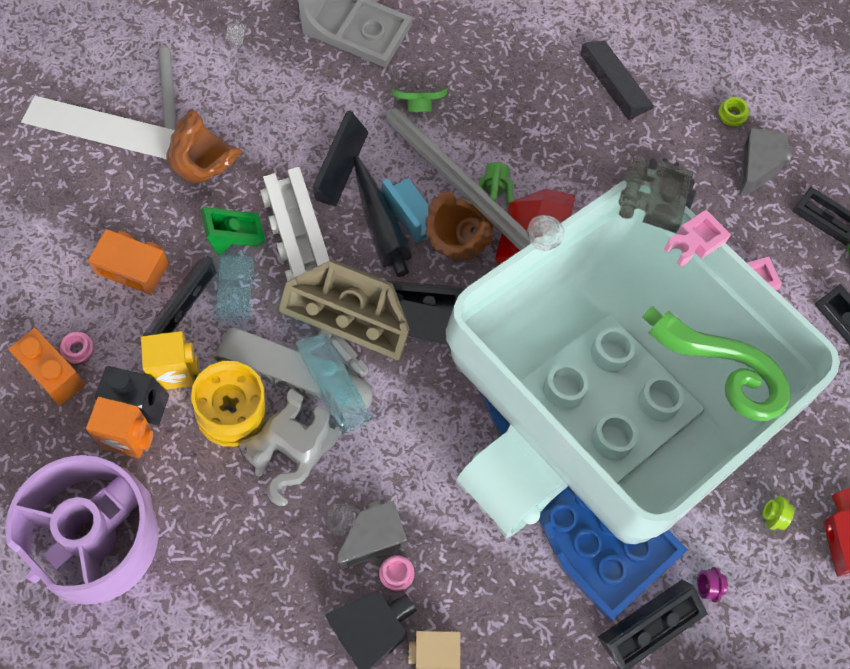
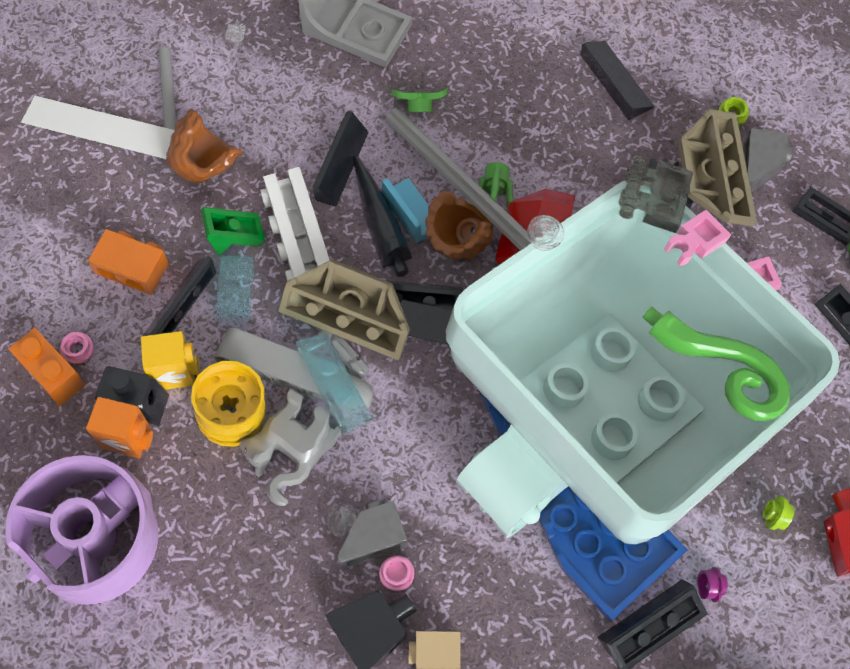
(719, 168): none -> dark tan wedge

